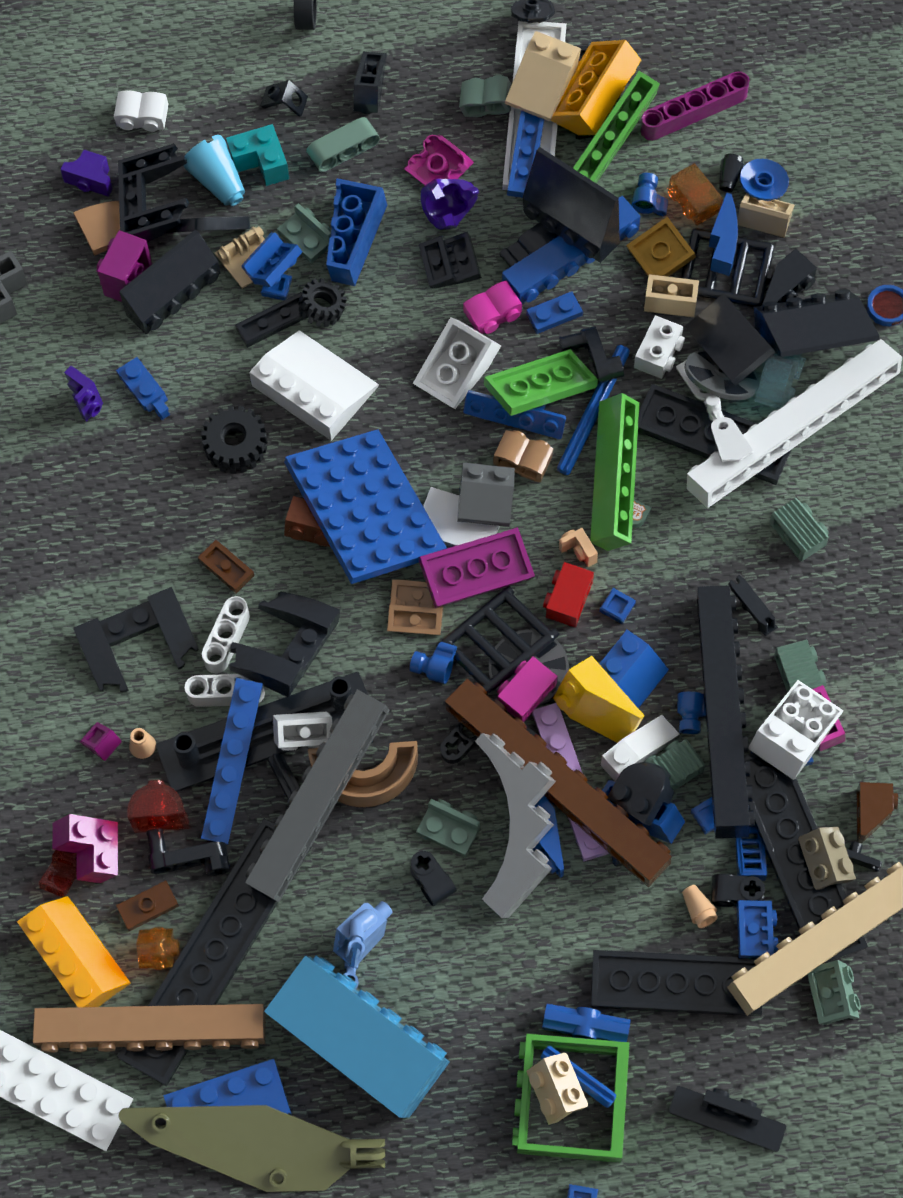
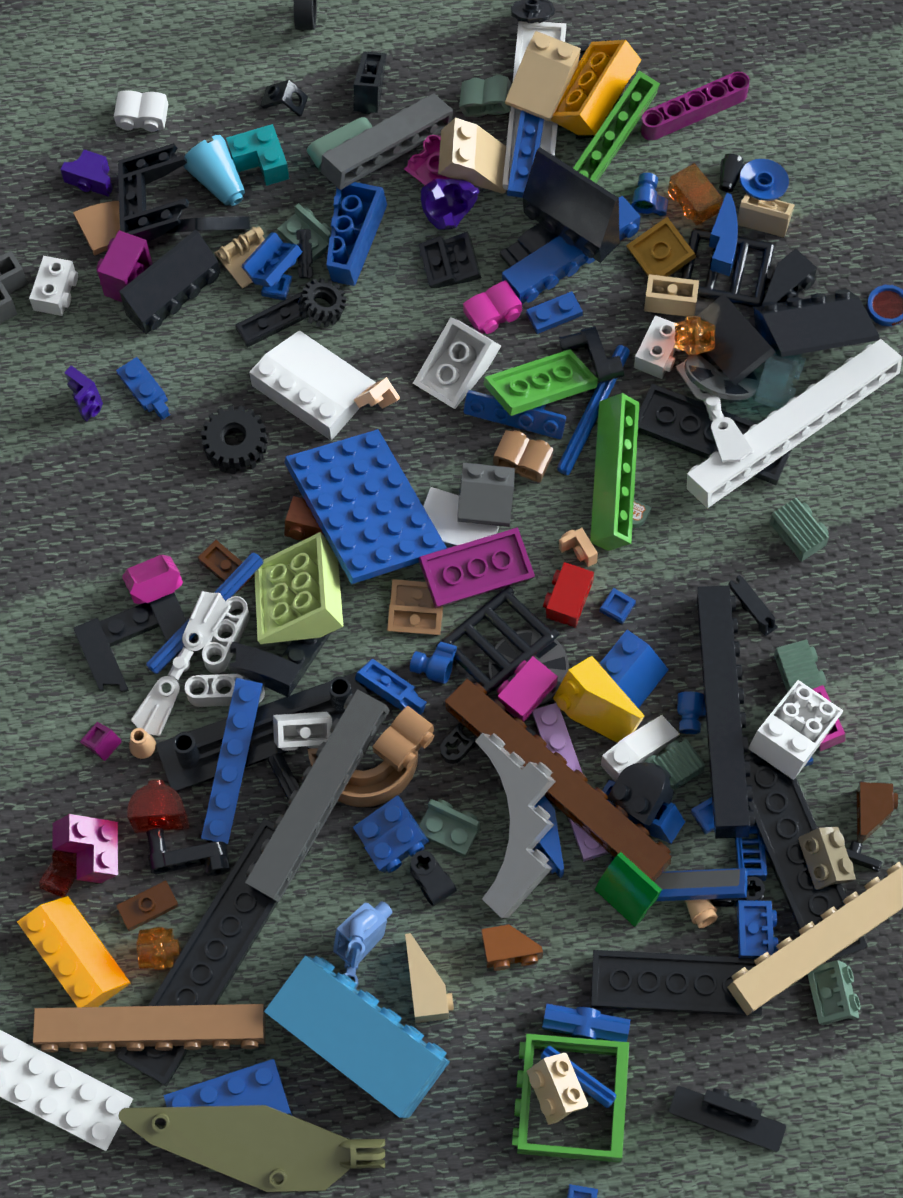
(53, 286): none -> white brick
(152, 579): none -> dark pink slope
(204, 620): none -> white piece
(227, 590): none -> blue axle
(298, 593): none -> yellowish green slope
(305, 257): none -> black axle
(379, 392): none -> light nougat bracket
(385, 141): none -> dark grey brick
(390, 686): none -> blue hinge
(391, 835): none -> blue plate
(404, 739): none -> medium nougat brick
(427, 987): none -> tan slope
(472, 155): none -> tan slope
(508, 946): none -> dark orange slope
(627, 889): none -> green slope
(694, 335): none -> clear orange brick
(702, 884): none -> tile

